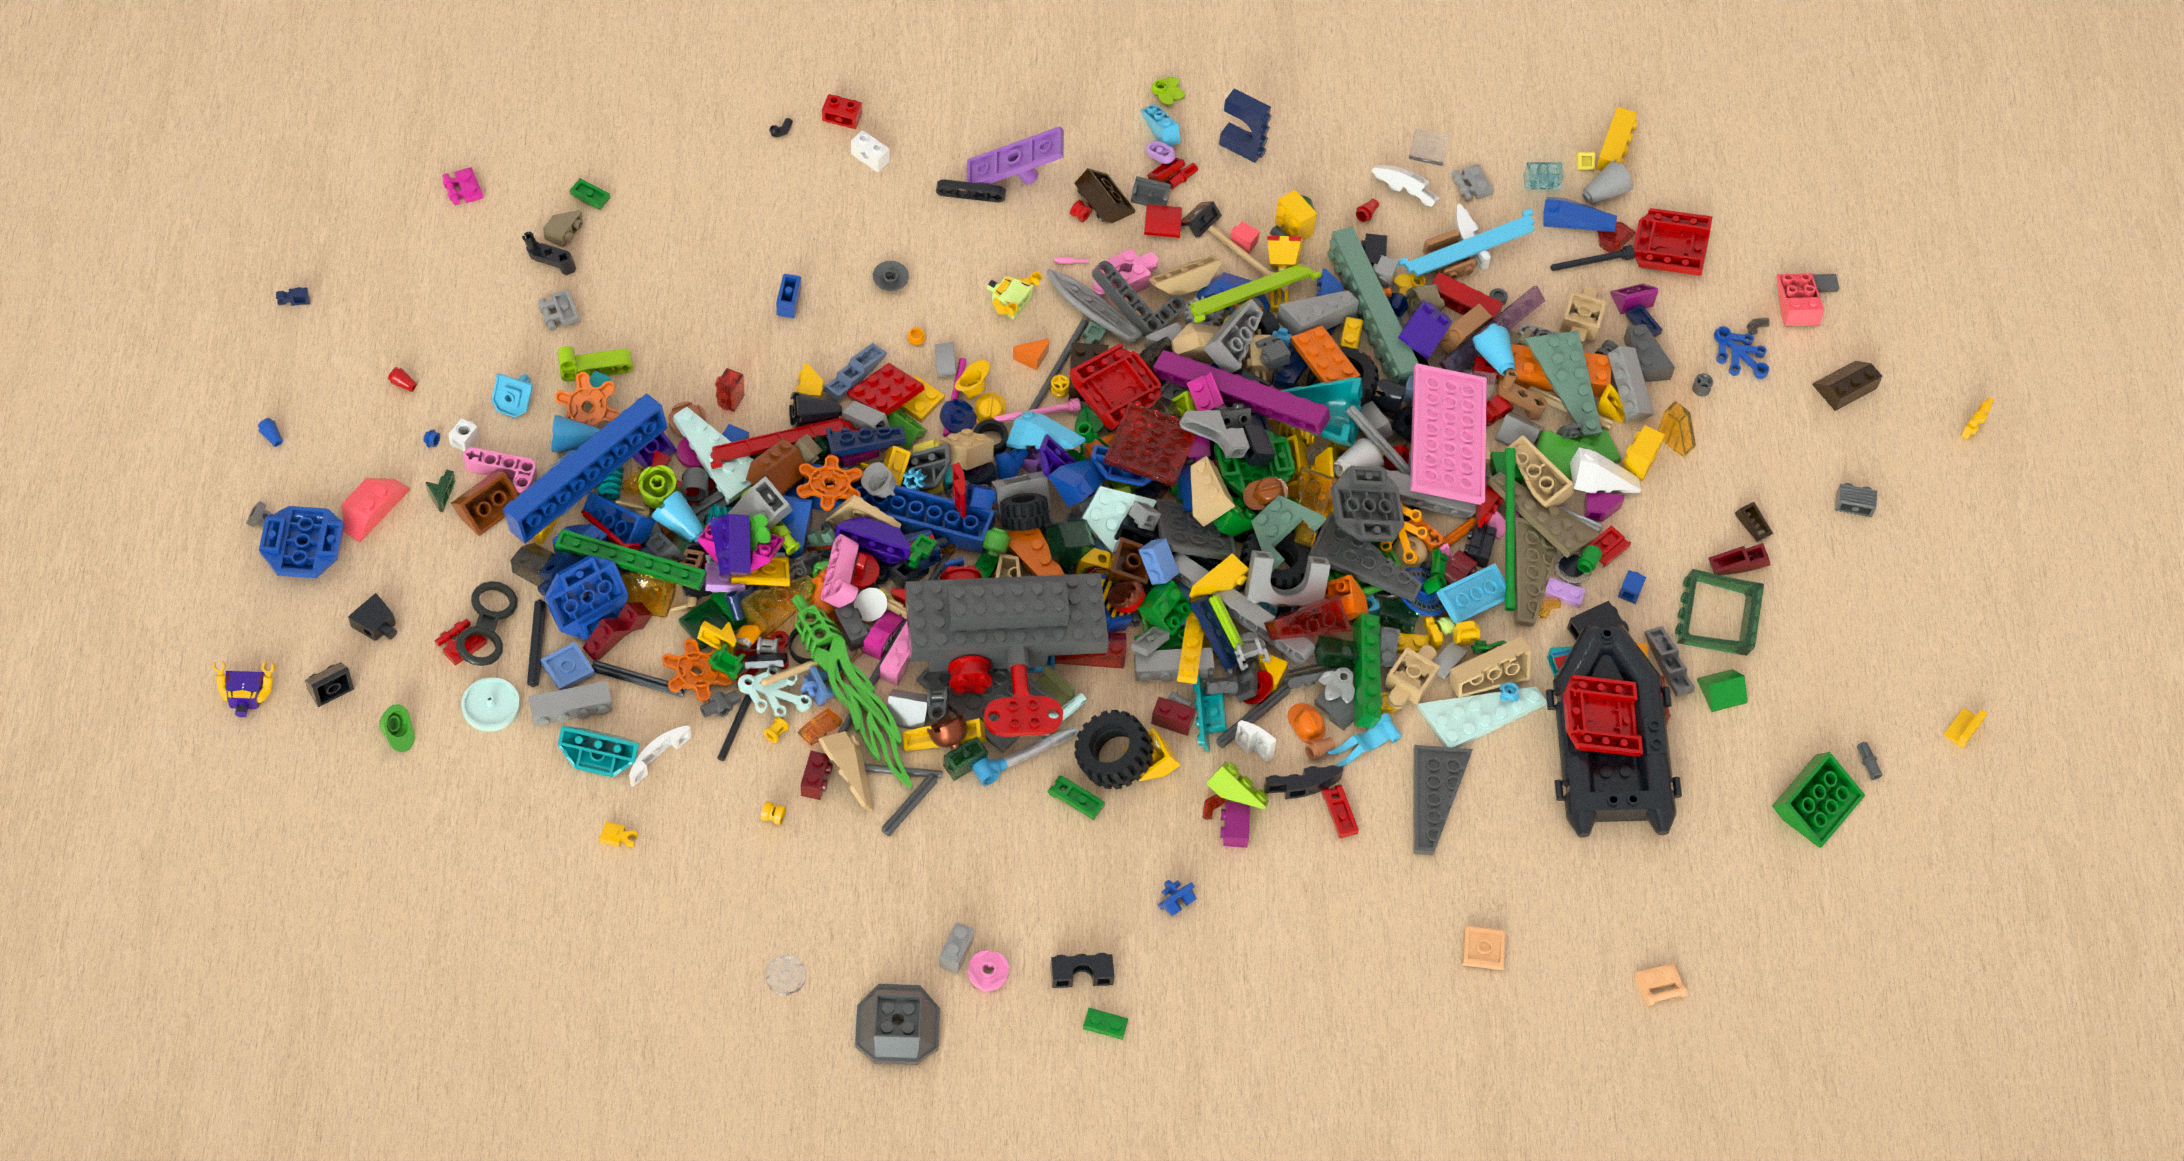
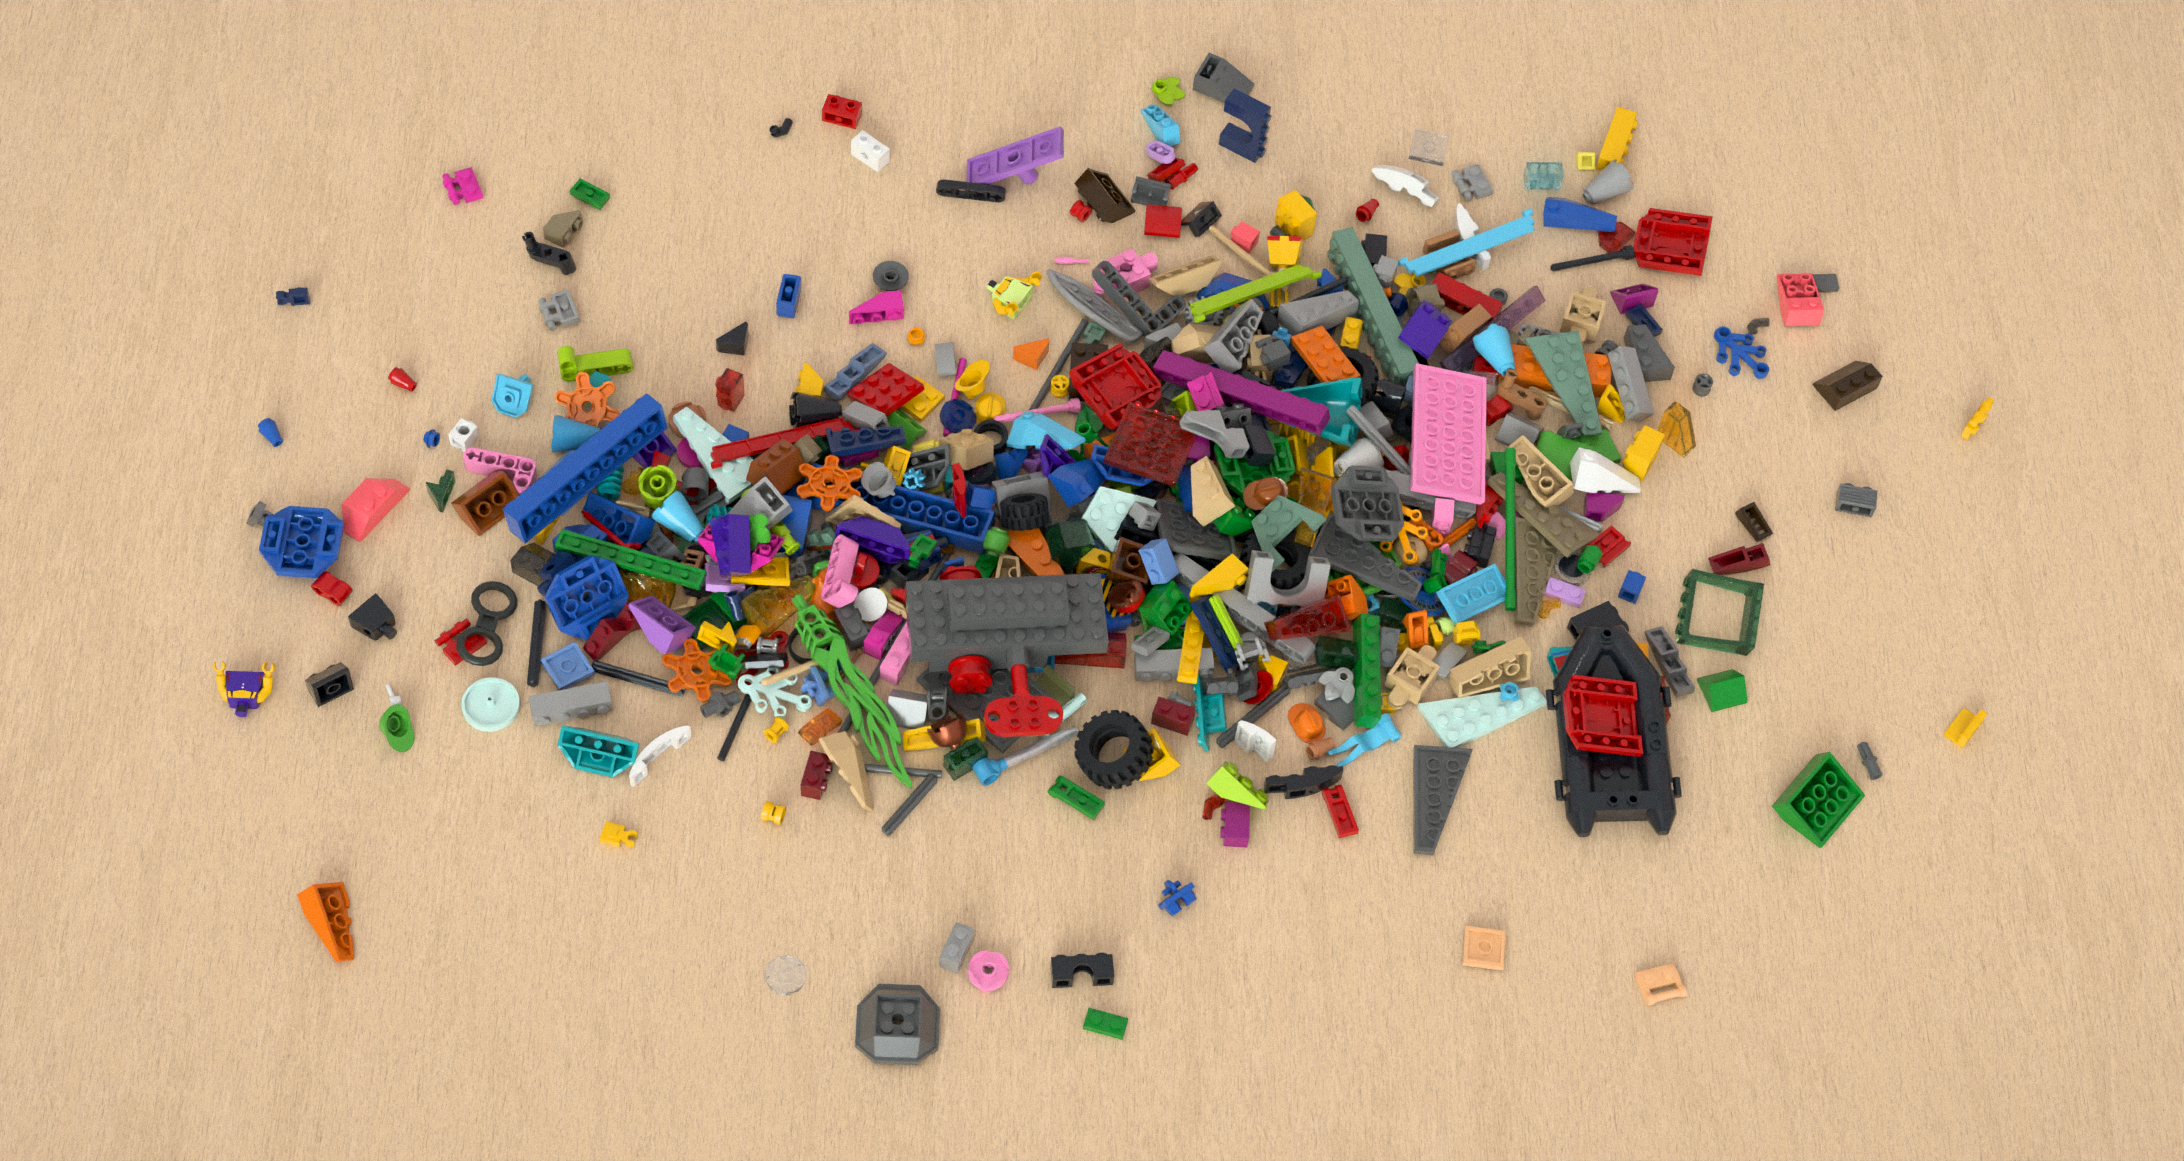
(327, 912): none -> orange wedge
(331, 588): none -> red axle
(393, 699): none -> white hand
(661, 624): none -> medium lavender slope
(734, 341): none -> black slope
(879, 308): none -> dark pink slope
(1219, 77): none -> dark grey slope
(1324, 289): none -> black piece
(1416, 629): none -> orange slope
(1442, 515): none -> bright pink piece

